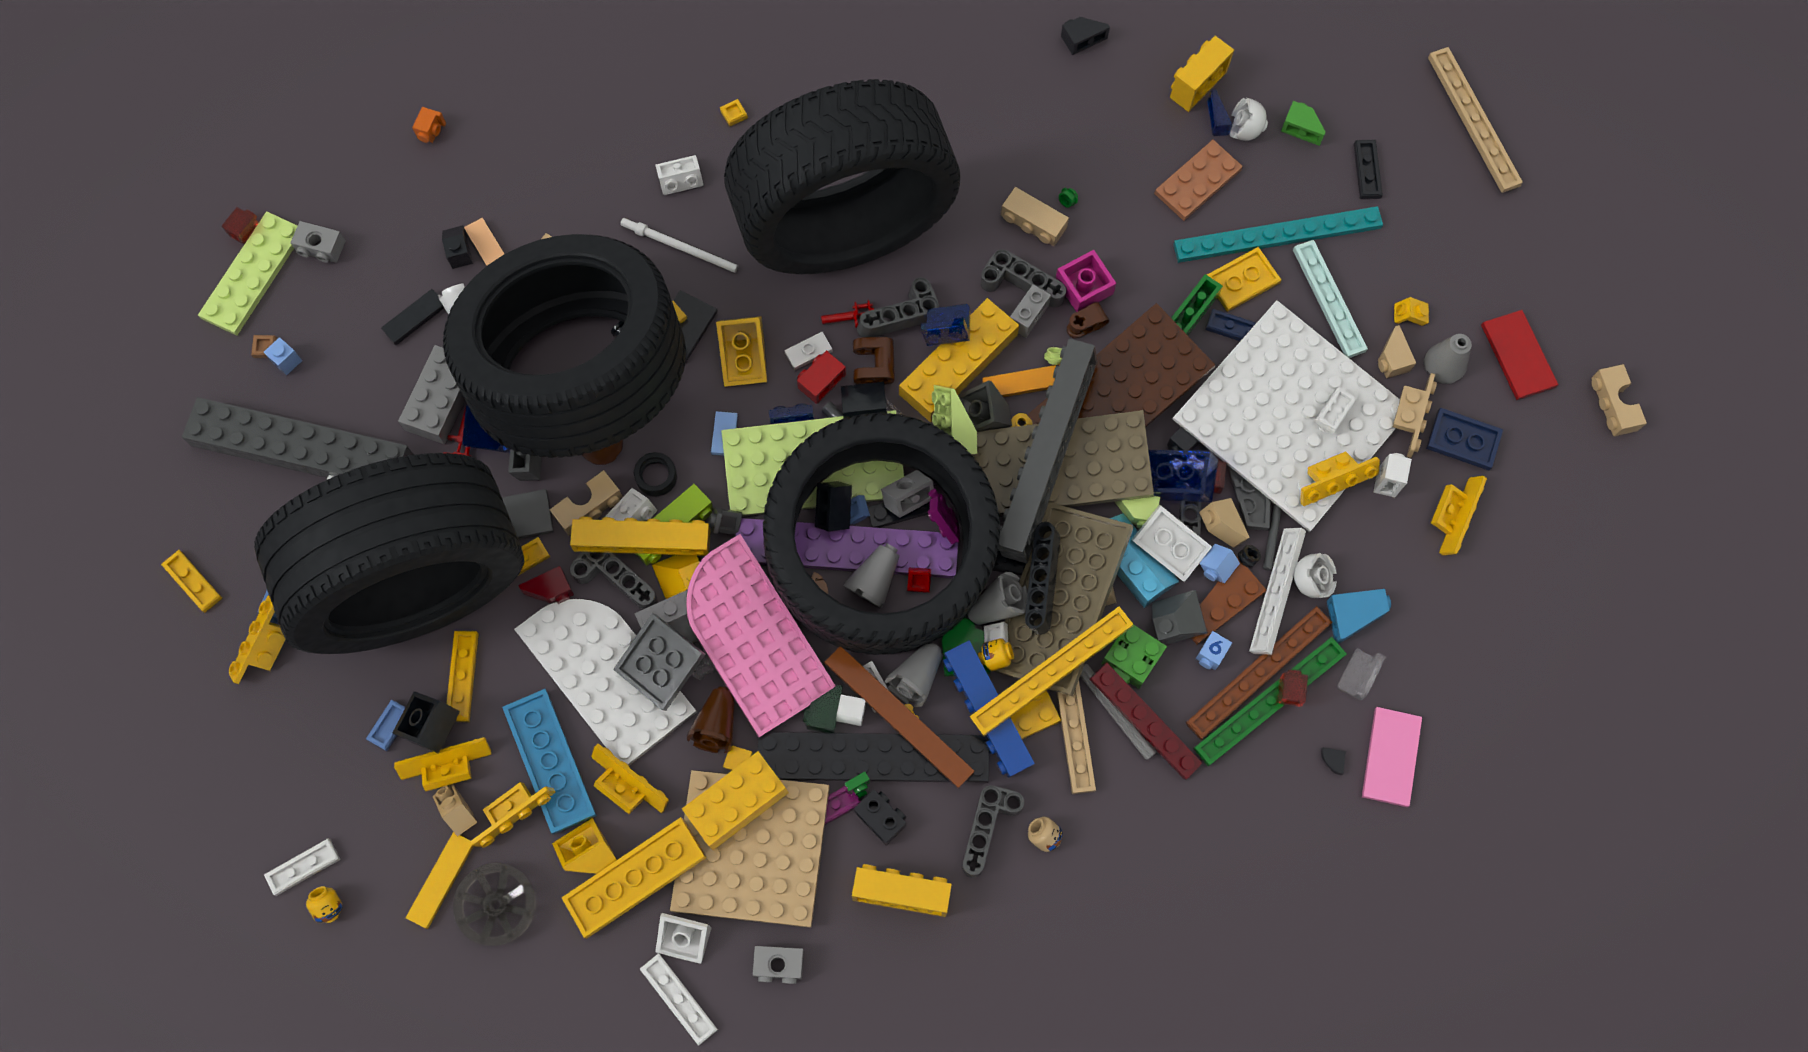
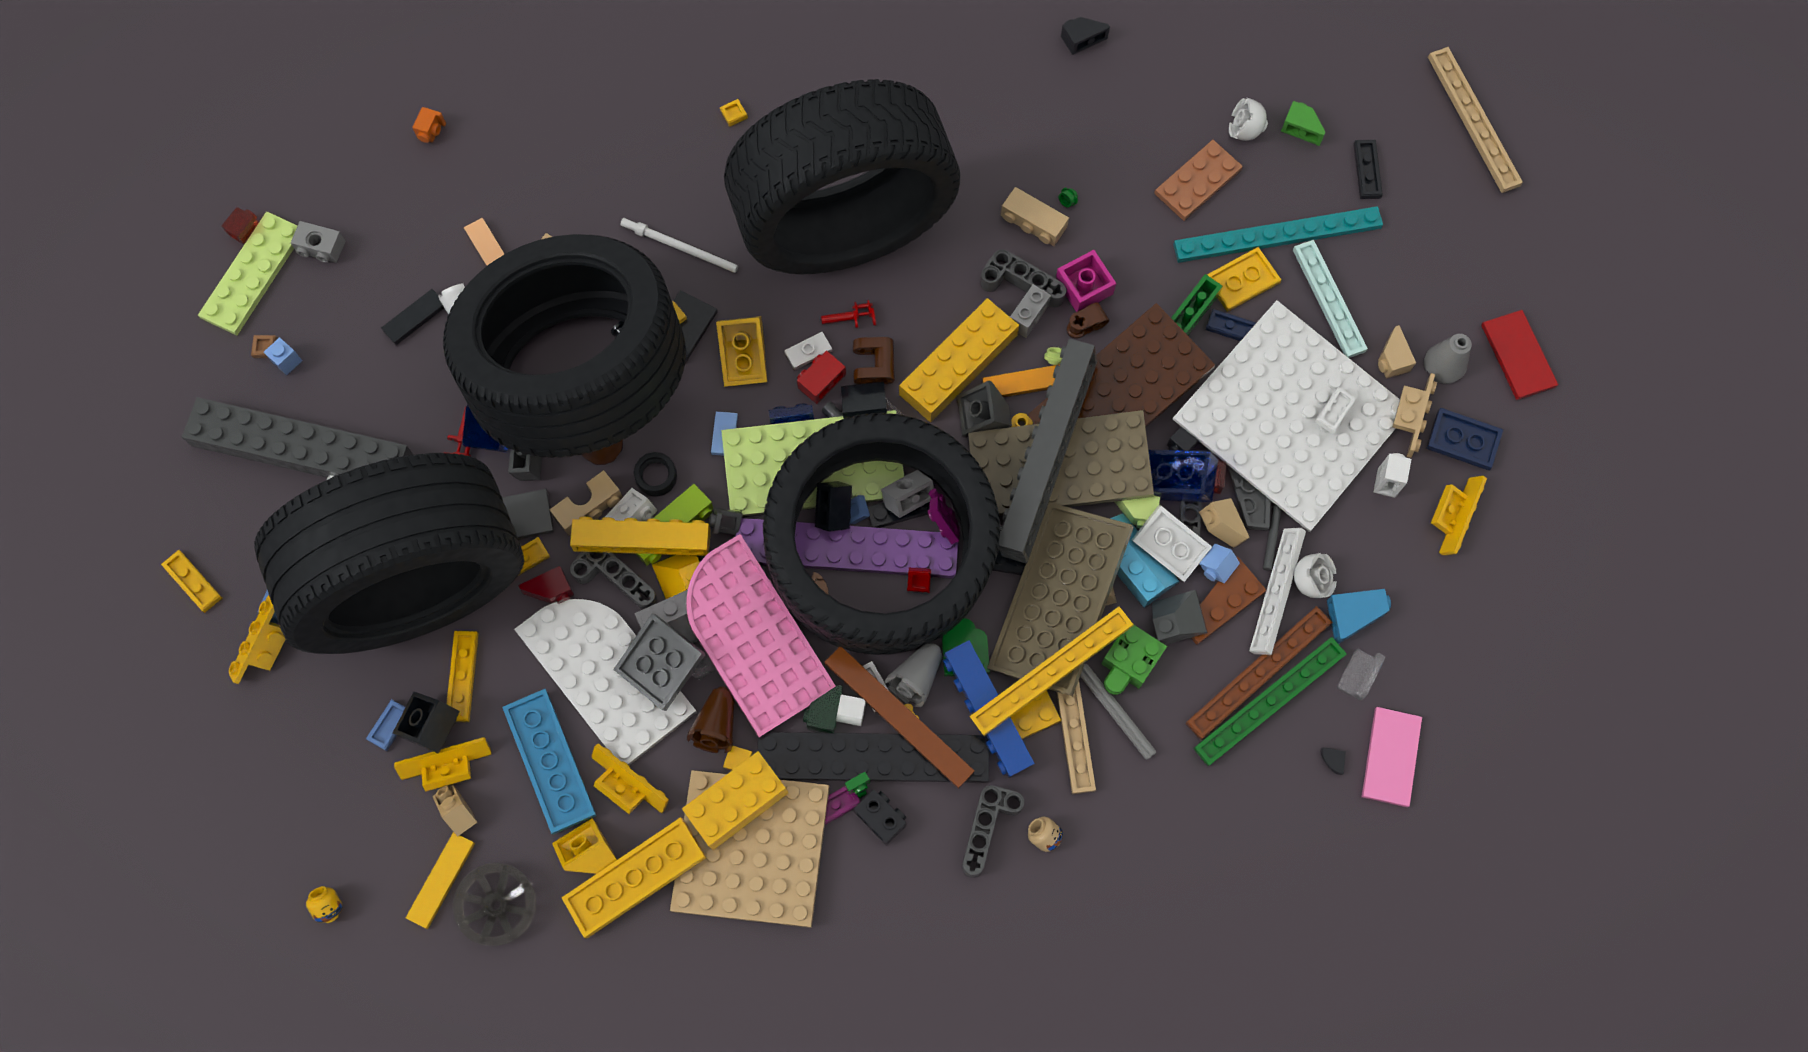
(302, 867): white tile -> none
(434, 401): light grey brick -> none
(456, 247): black slope -> none
(510, 808): yellow bracket -> none
(678, 999): white tile -> none
(679, 175): white bracket -> none
(682, 938): white slope -> none
(766, 955): light grey brick -> none
(873, 322): dark grey beam -> none
(874, 575): light grey cone -> none
(901, 891): yellow brick -> none
(947, 325): clear blue bracket -> none
(952, 417): yellowish green slope -> none
(996, 631): white tile -> none
(996, 654): yellow head -> none
(1000, 600): light grey cone -> none
(1044, 588): black beam -> none
(1145, 721): dark red plate -> none
(1201, 73): yellow brick -> none
(1213, 651): light blue brick -> none
(1219, 118): clear blue slope -> none
(1249, 556): black bush -> none
(1293, 688): clear red brick -> none
(1336, 475): yellow bracket -> none
(1411, 310): yellow bracket -> none
(1620, 416): tan arch -> none

